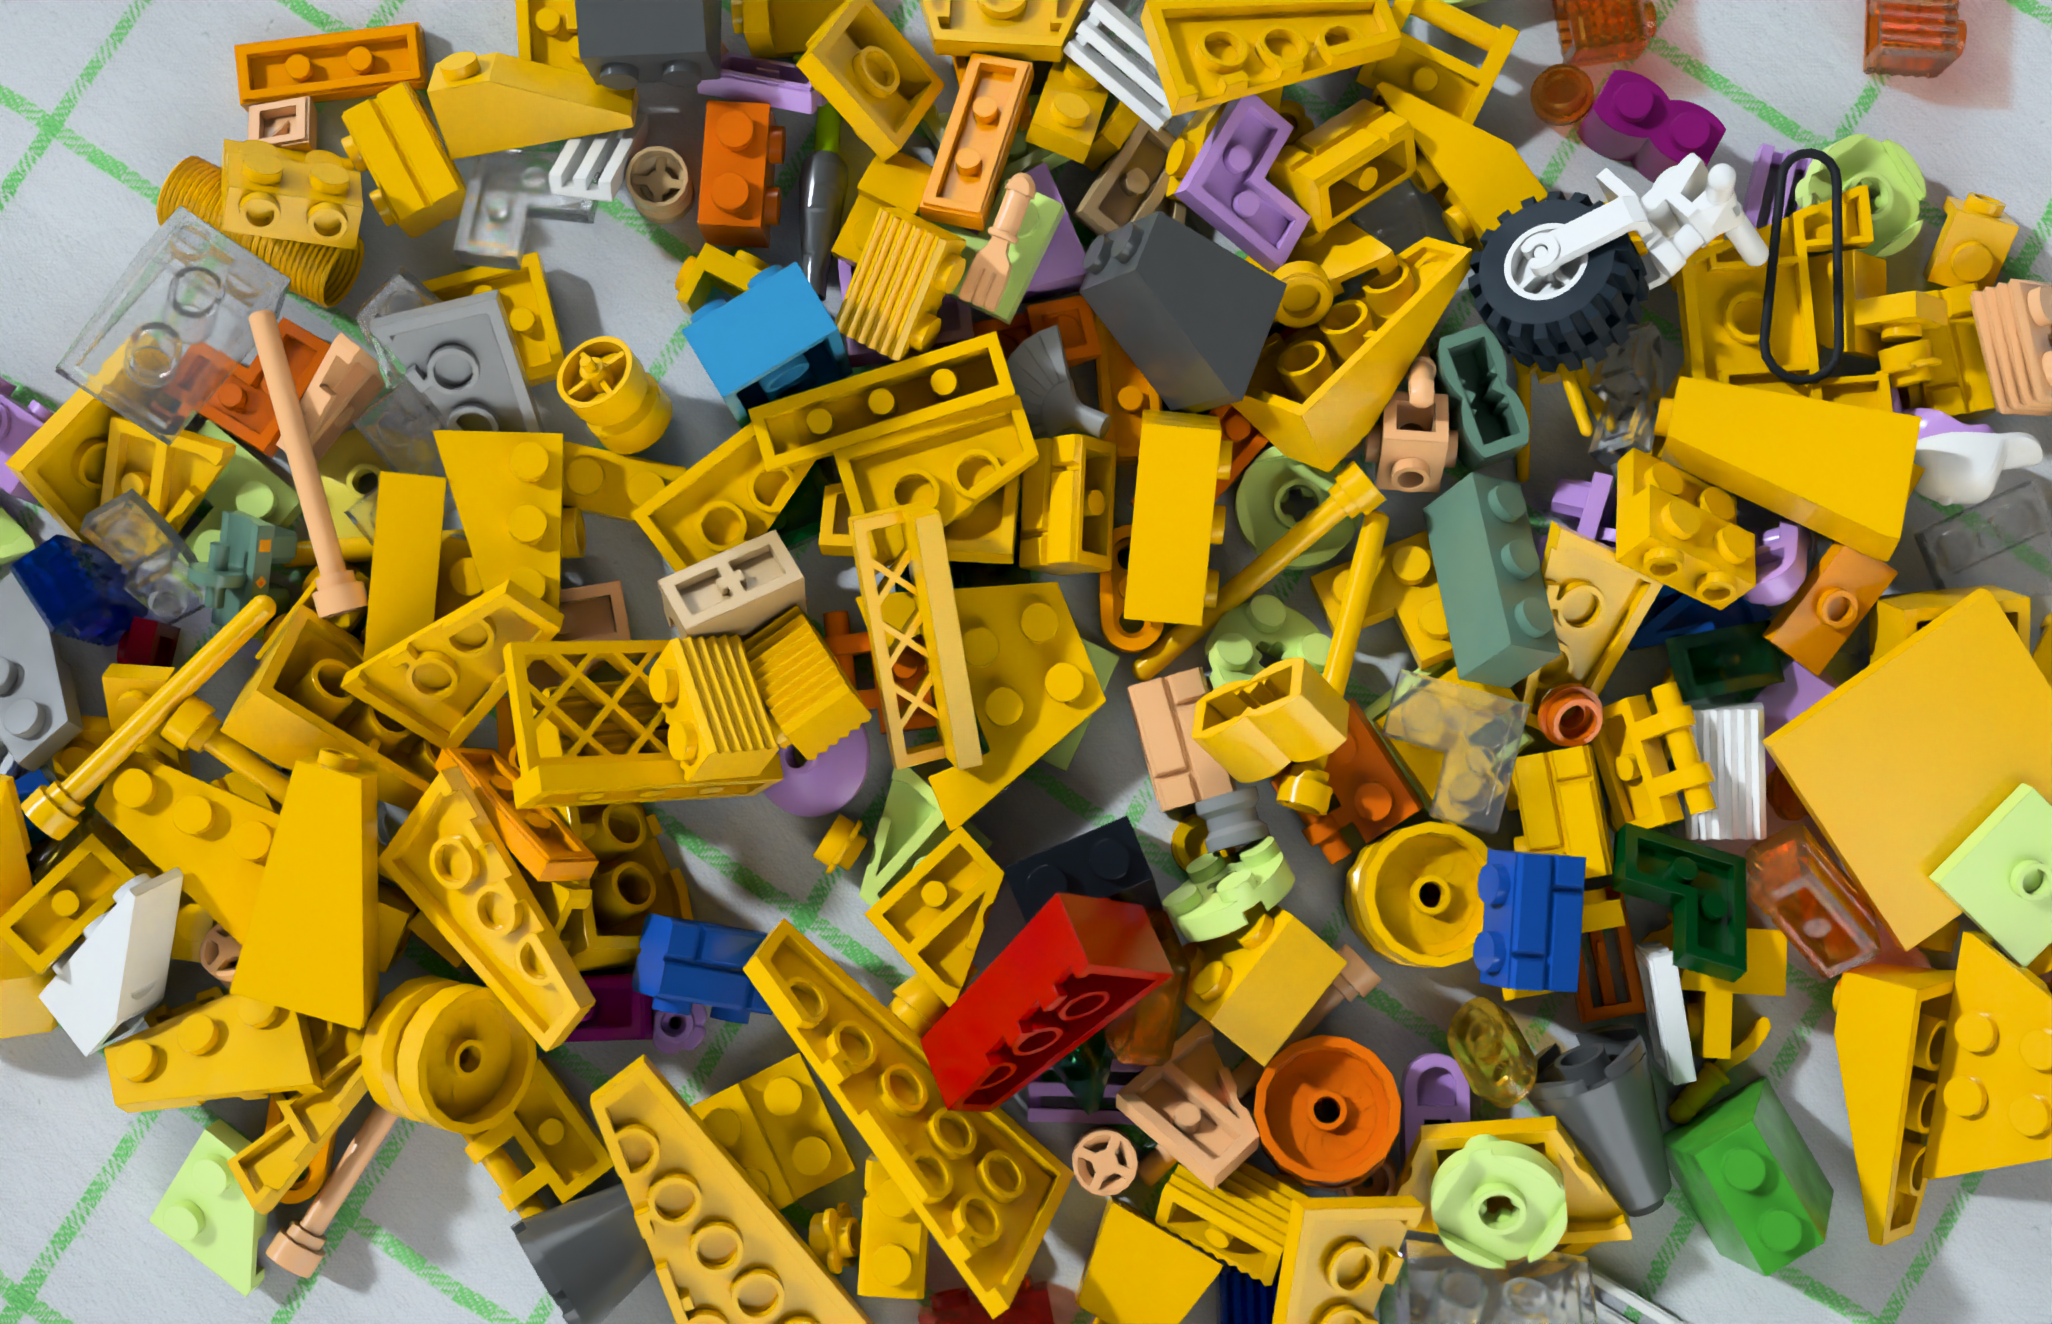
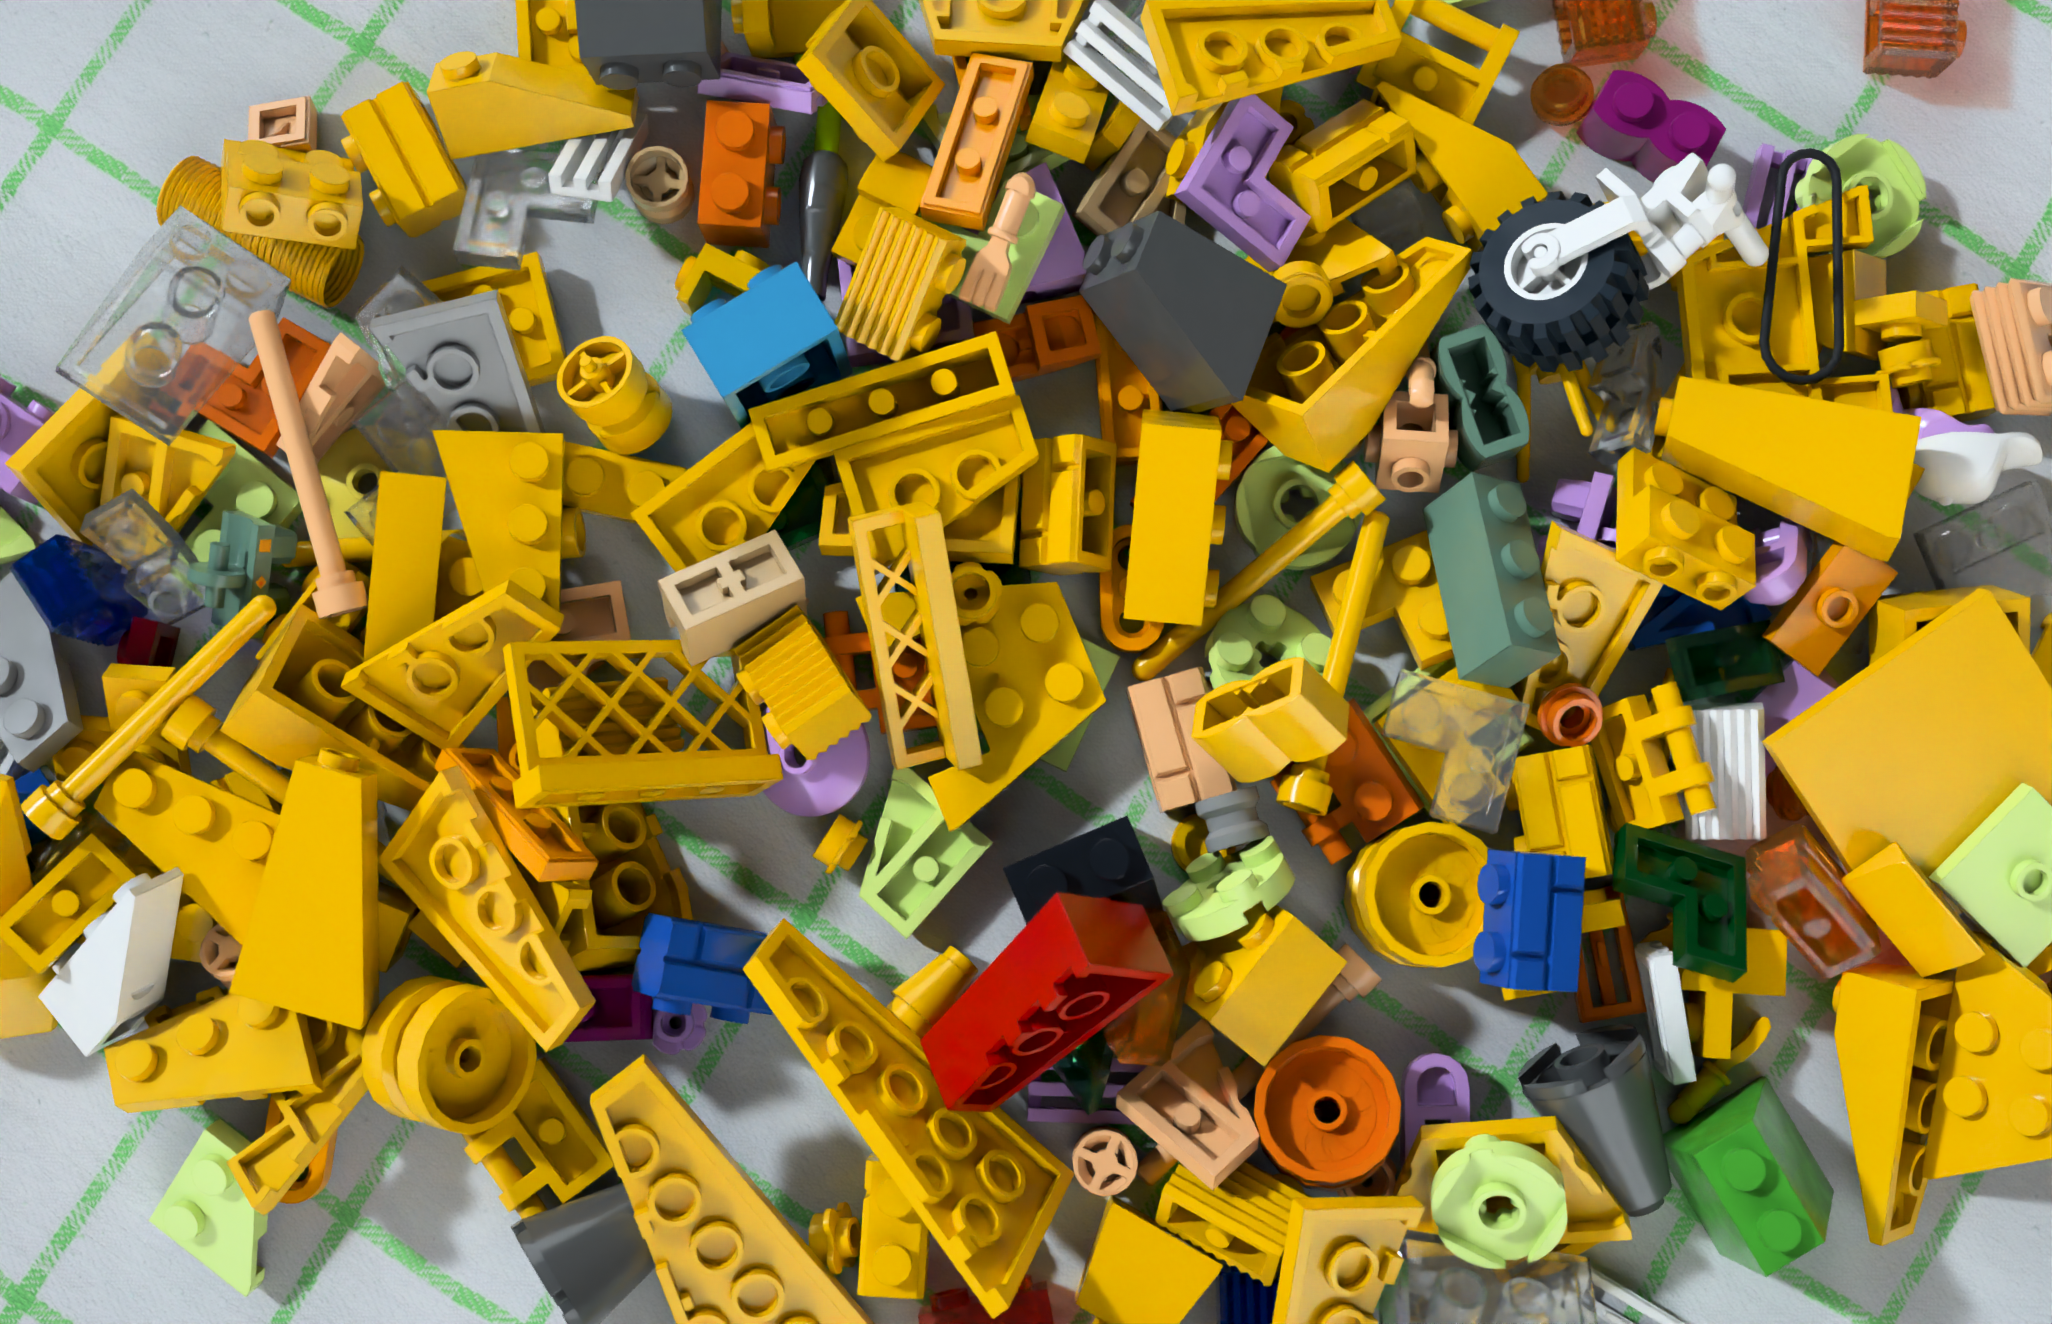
(301, 1244): light nougat piece -> none
(332, 65): light orange tile -> none
(712, 708): yellow brick -> none
(779, 1131): yellow plate -> none
(941, 912): yellow wing -> none
(988, 589): none -> yellow plate
(1047, 391): light grey hand -> none
(1492, 1053): clear yellow plate -> none
(1912, 912): none -> yellow slope
(1971, 242): yellow bracket -> none

